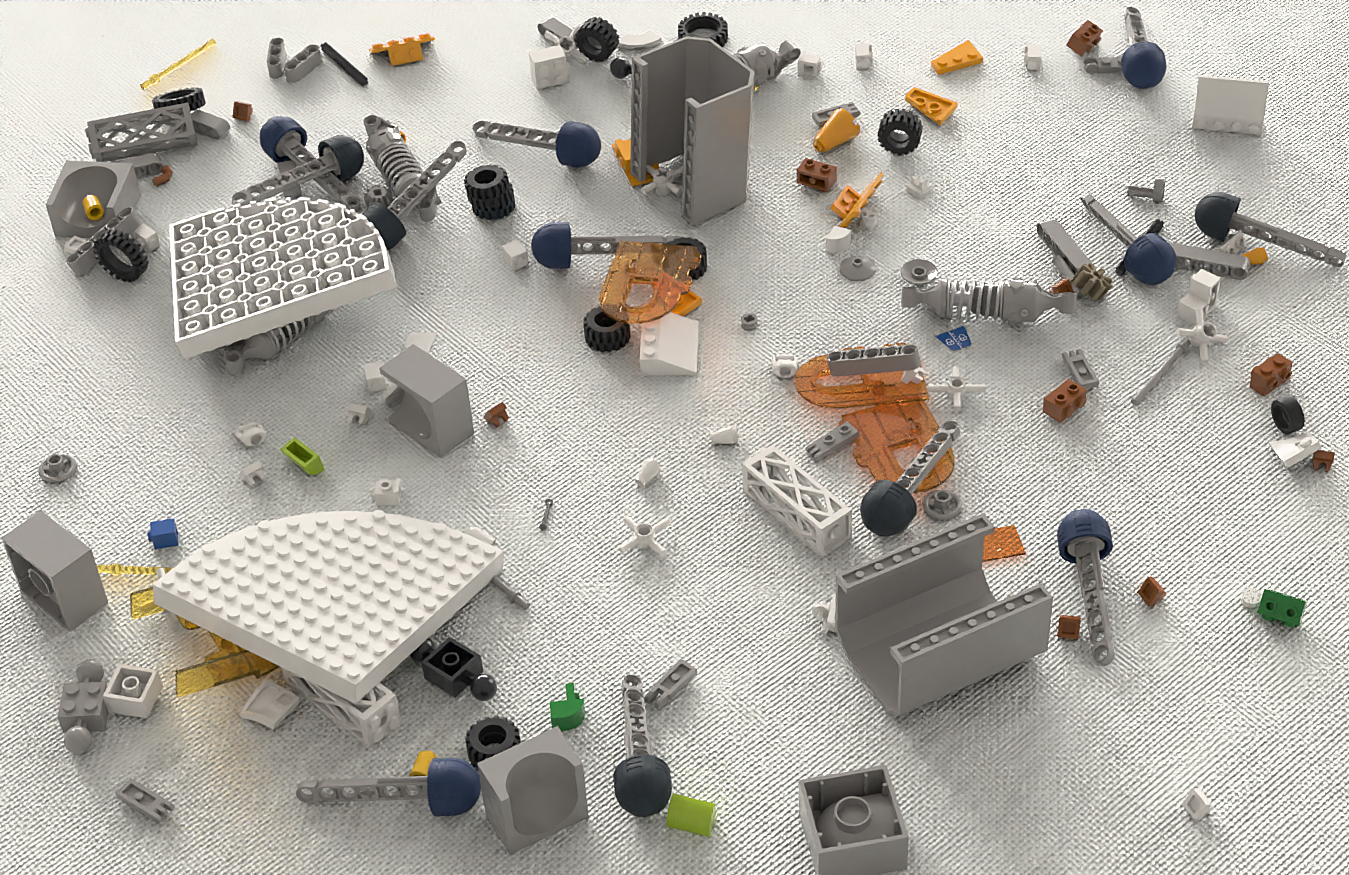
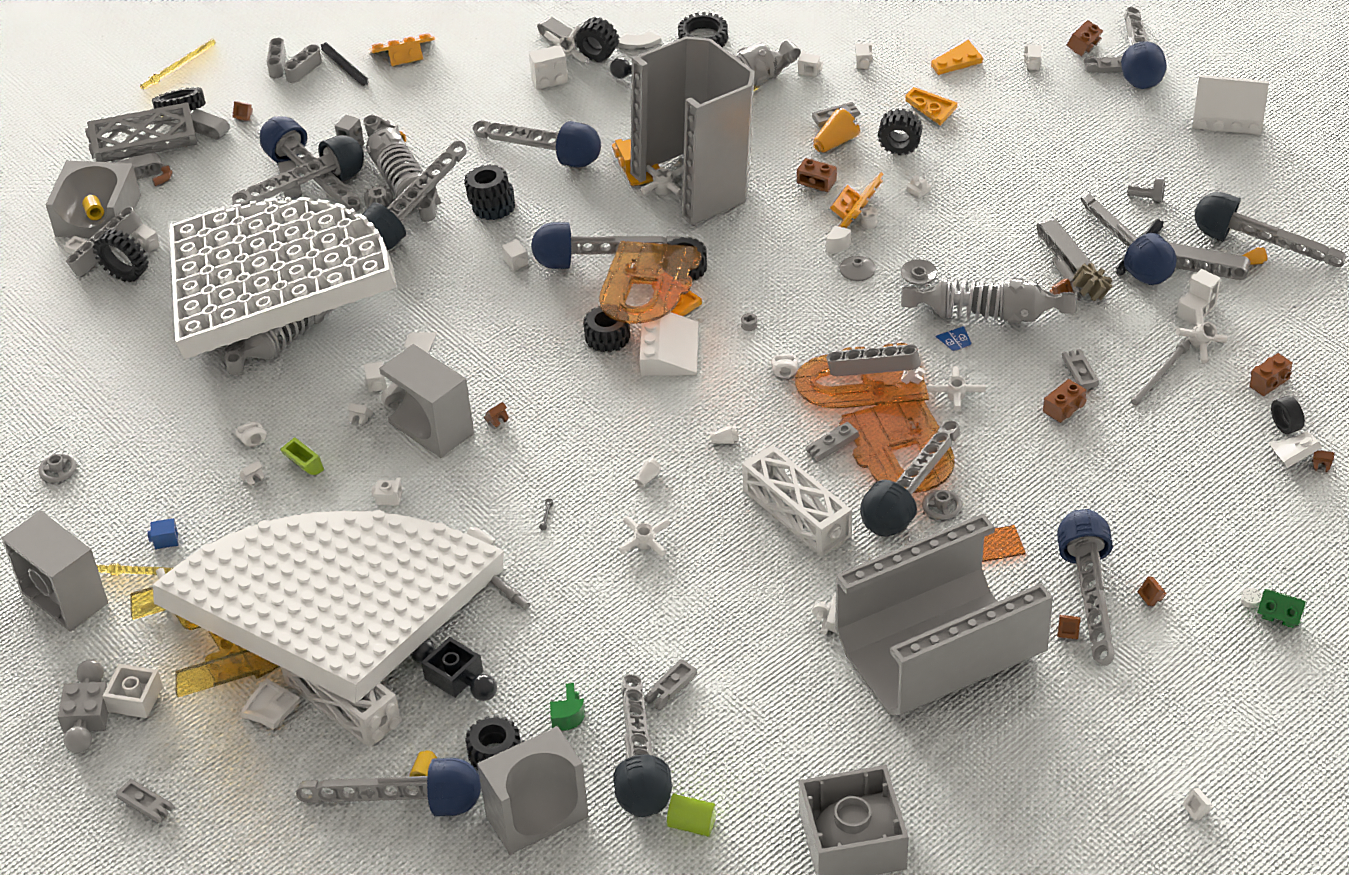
(350, 127): none -> light grey brick
(1232, 244): white hinge -> none

